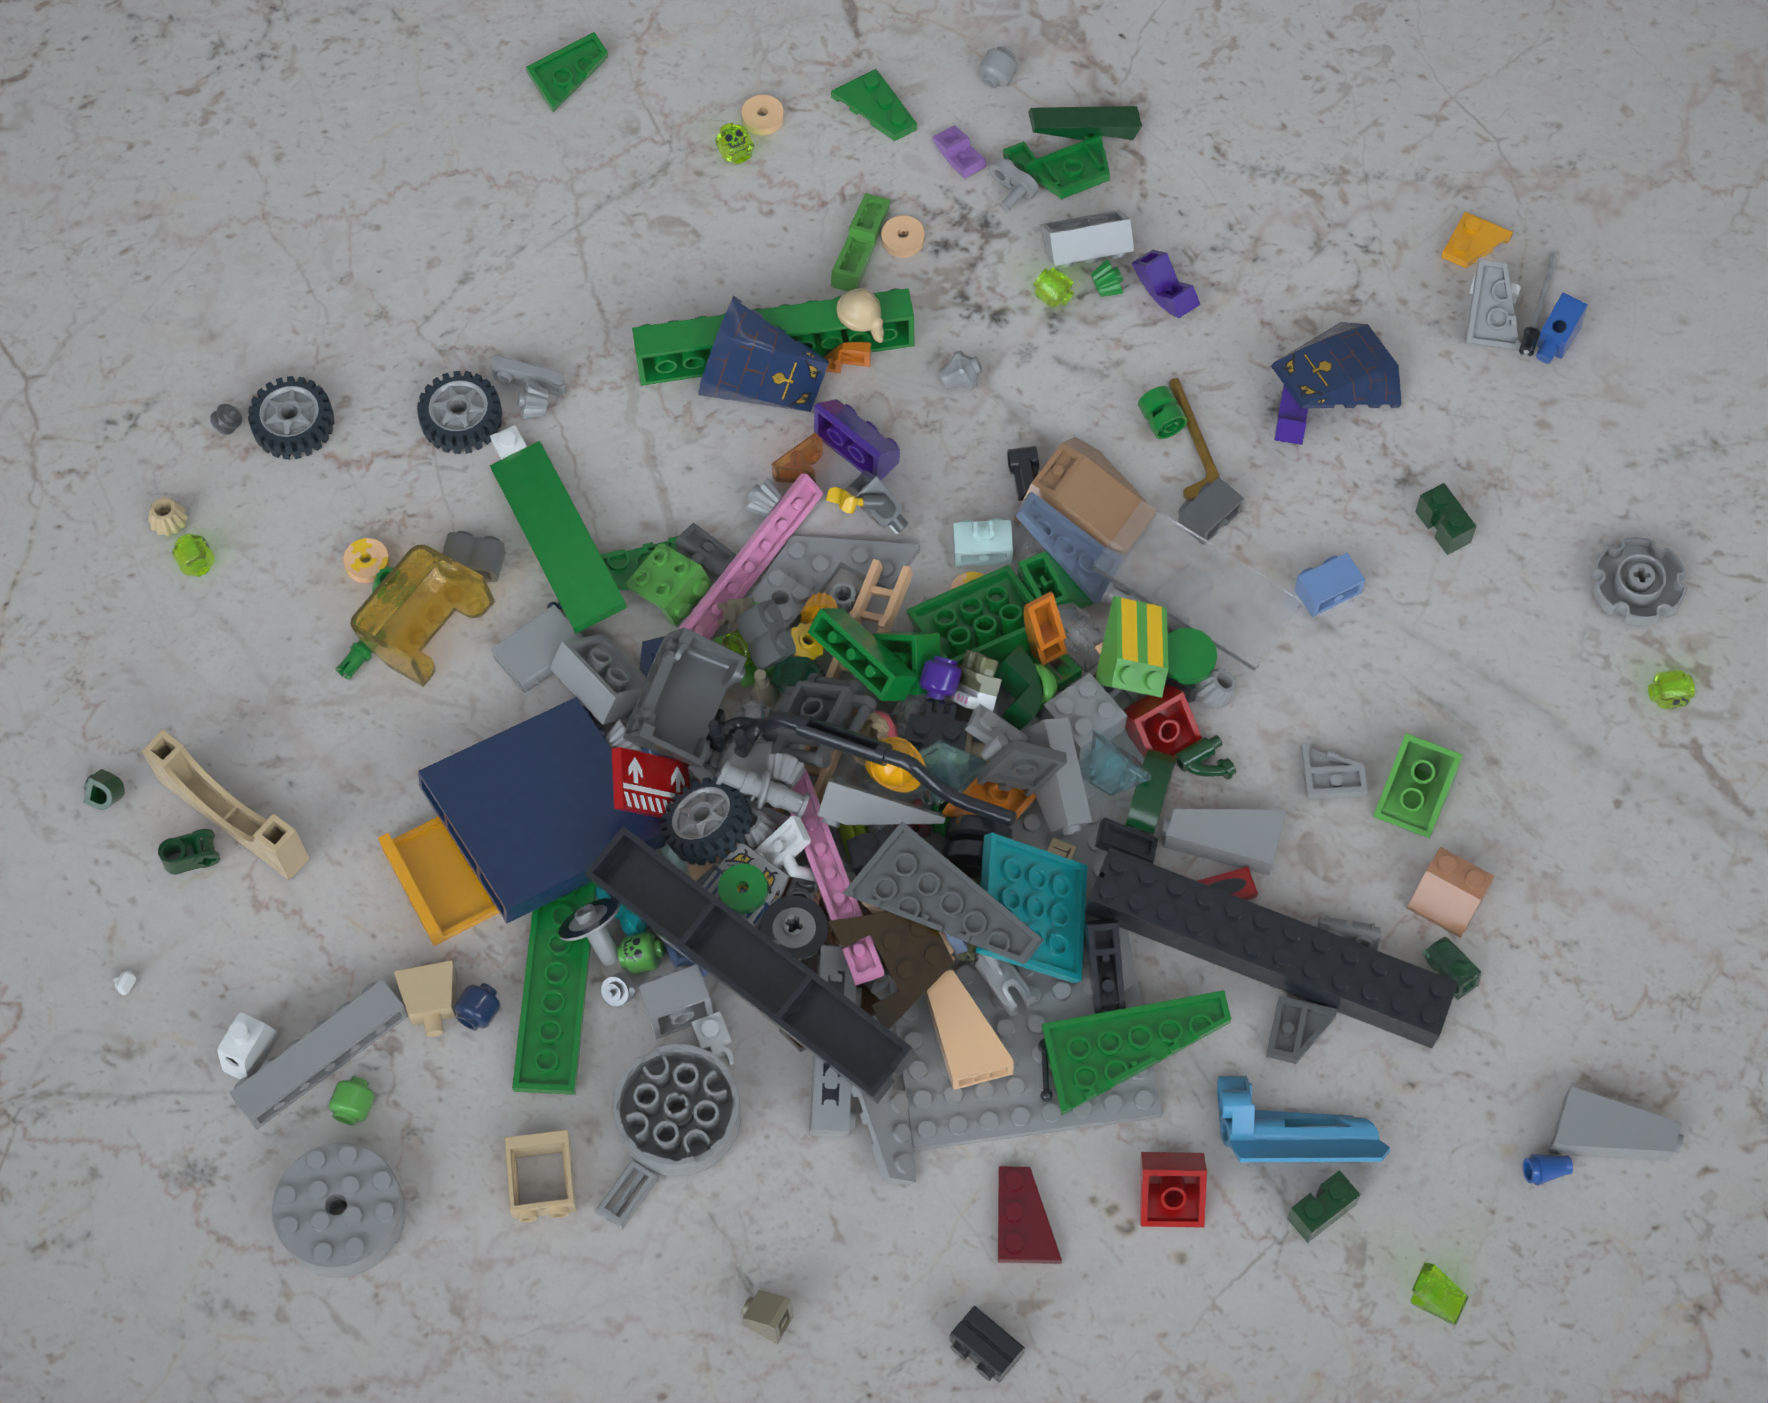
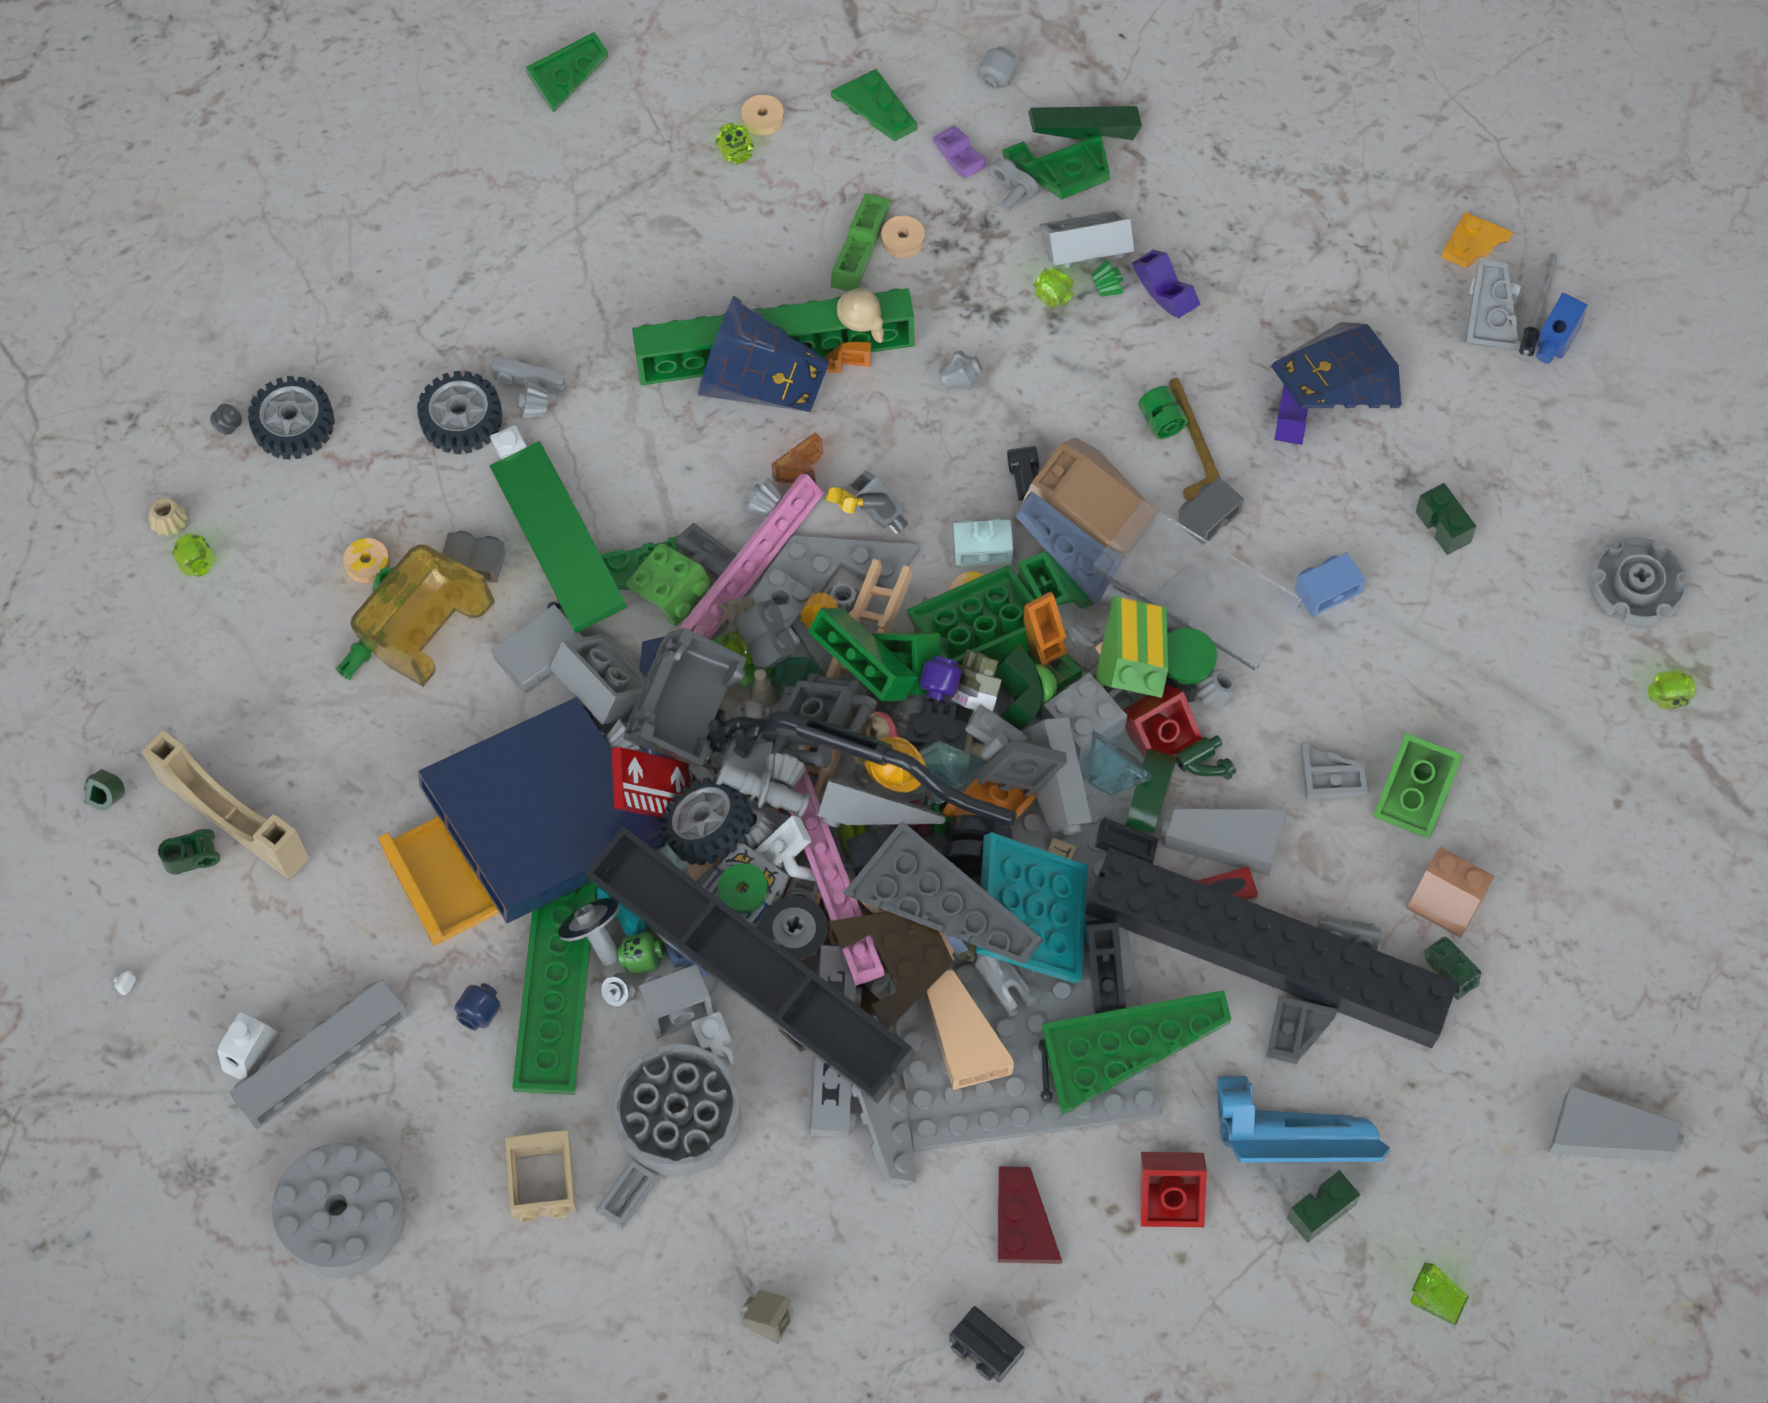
(351, 1101): bright green head -> none
(429, 994): tan torso -> none
(803, 650): yellow piece -> none
(855, 439): dark purple slope -> none
(1544, 1168): blue cone -> none

